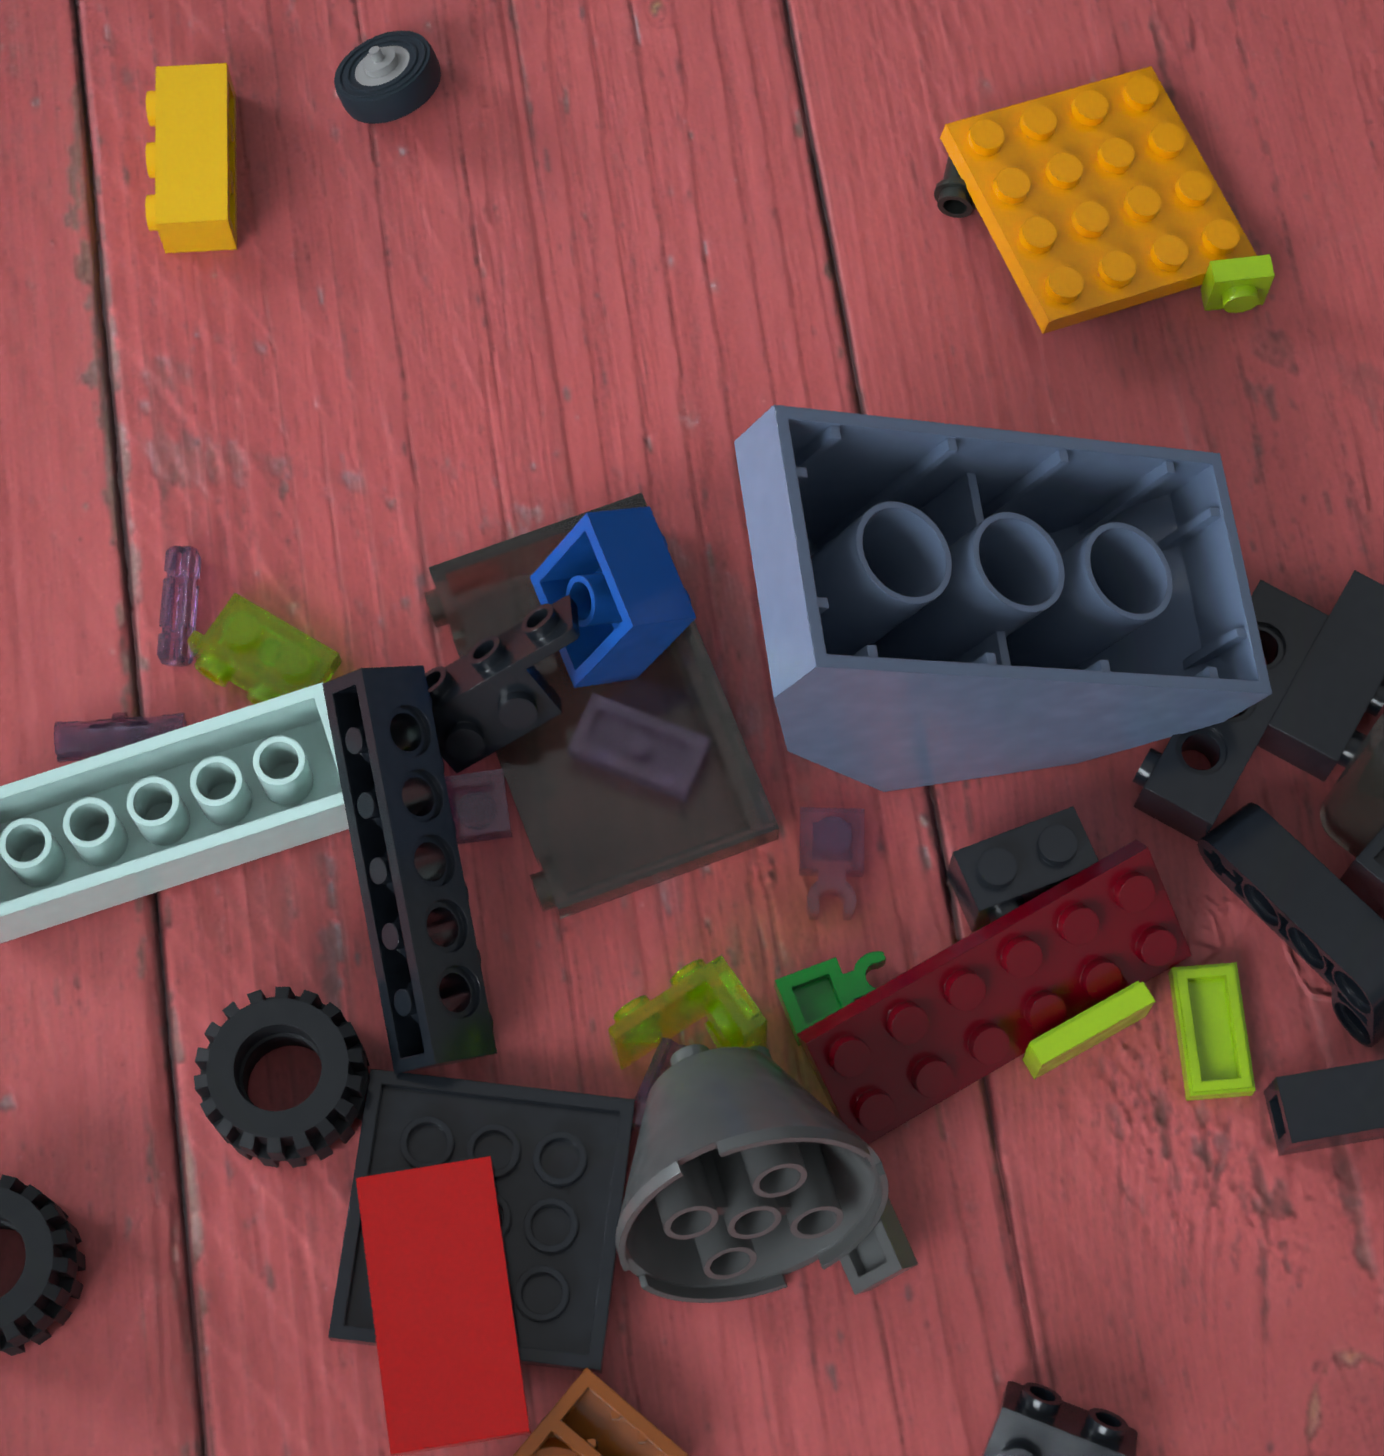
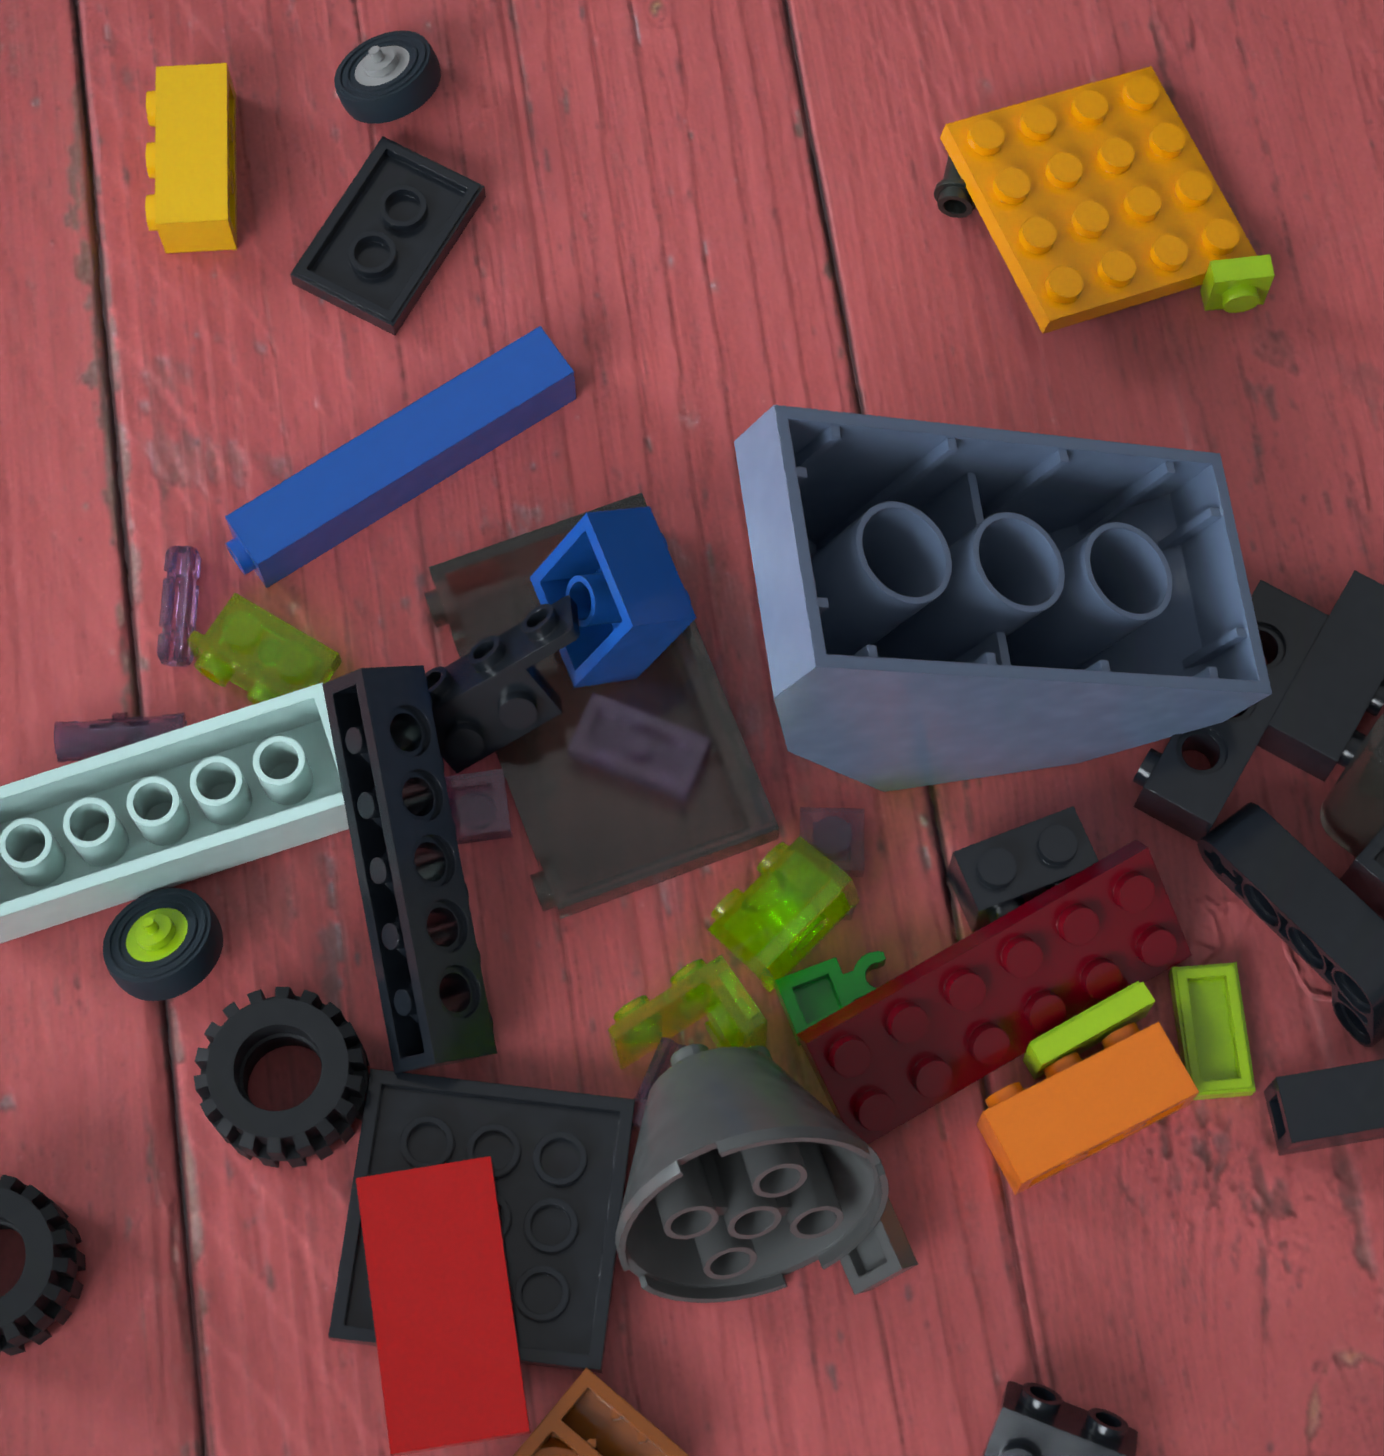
(163, 944): none -> black wheel
(388, 235): none -> black tile
(400, 458): none -> blue brick
(783, 911): none -> clear neon green slope
(1085, 1105): none -> orange brick

